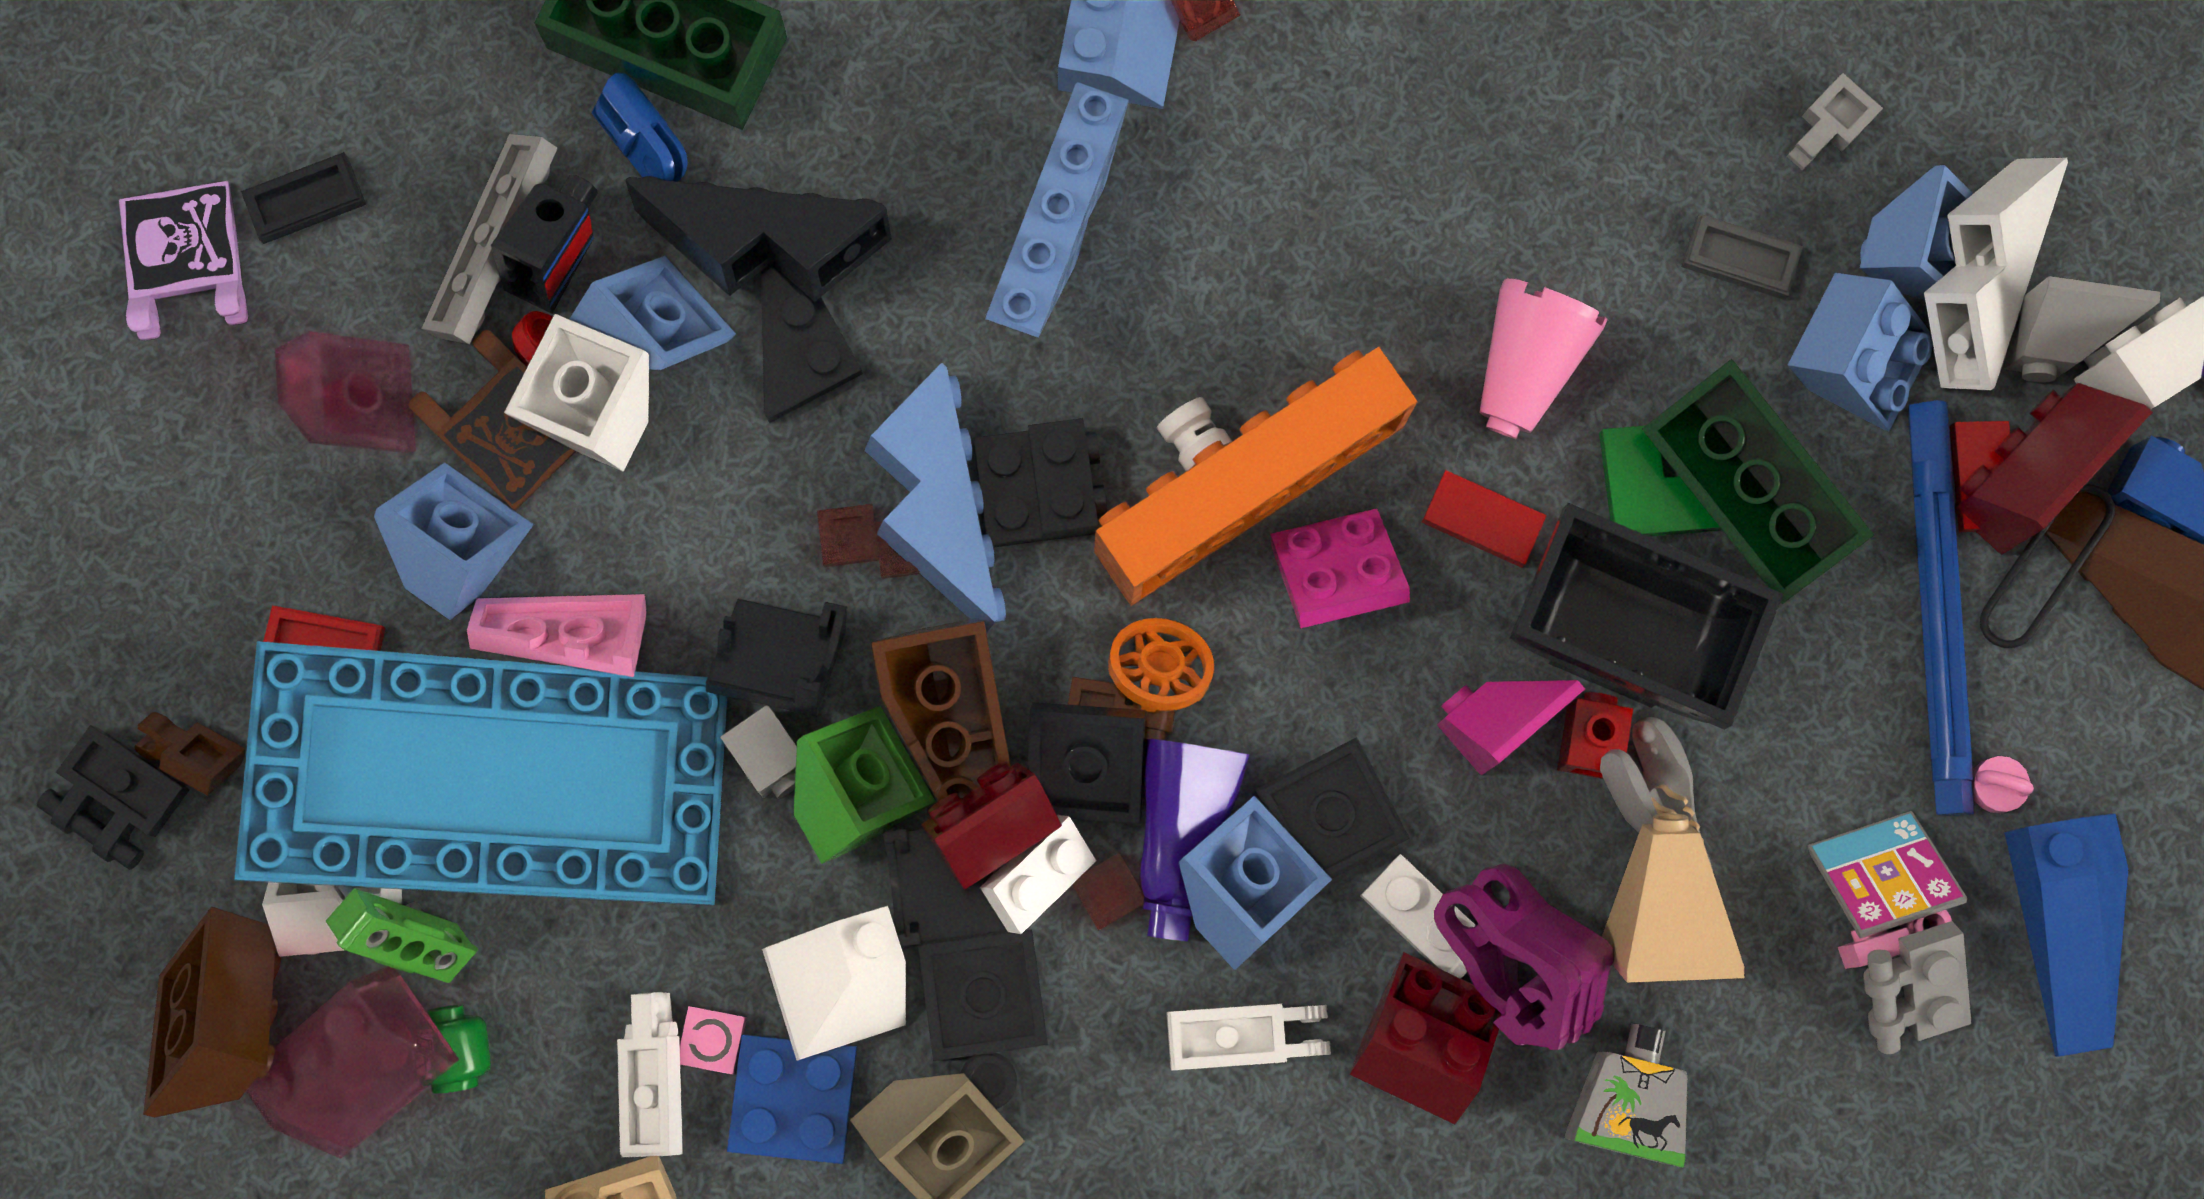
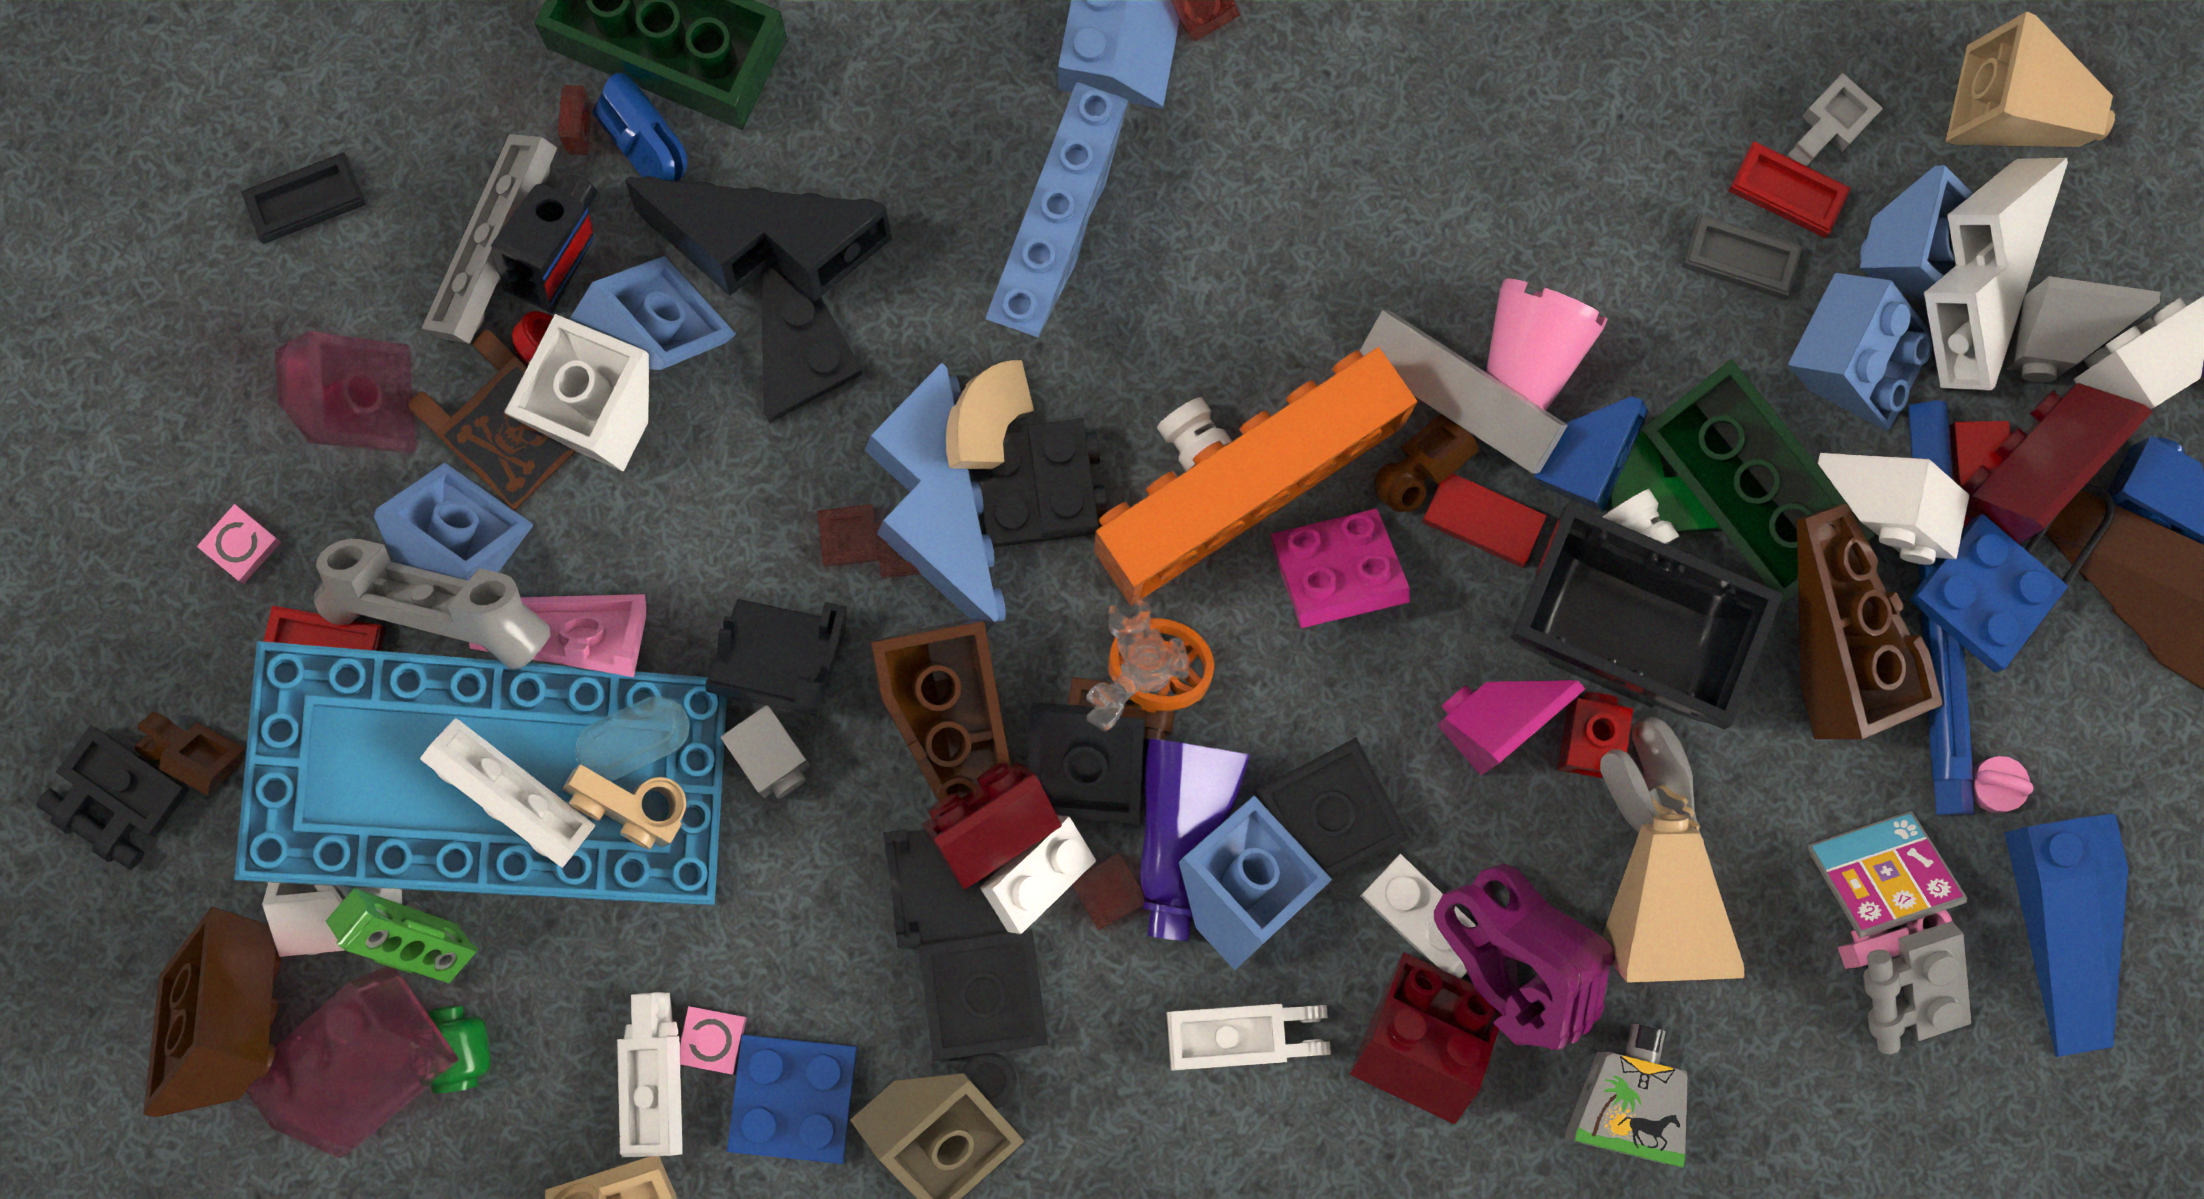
(178, 247): flag -> none
(239, 544): none -> bright pink tile
(480, 611): none -> light grey plate
(507, 792): none -> white plate
(575, 119): none -> clear red tile
(598, 796): none -> tan plate
(633, 737): none -> clear light blue tile
(840, 982): white slope -> none
(854, 784): bright green slope -> none
(983, 414): none -> tan tile
(1145, 667): none -> clear piece
(1430, 453): none -> reddish brown plate
(1466, 393): none -> light grey tile
(1594, 453): none -> blue slope
(1642, 516): none -> white wheel
(1789, 189): none -> red tile
(1855, 650): none -> reddish brown wedge
(1902, 502): none -> white slope
(1989, 594): none -> blue plate
(2027, 91): none -> tan slope

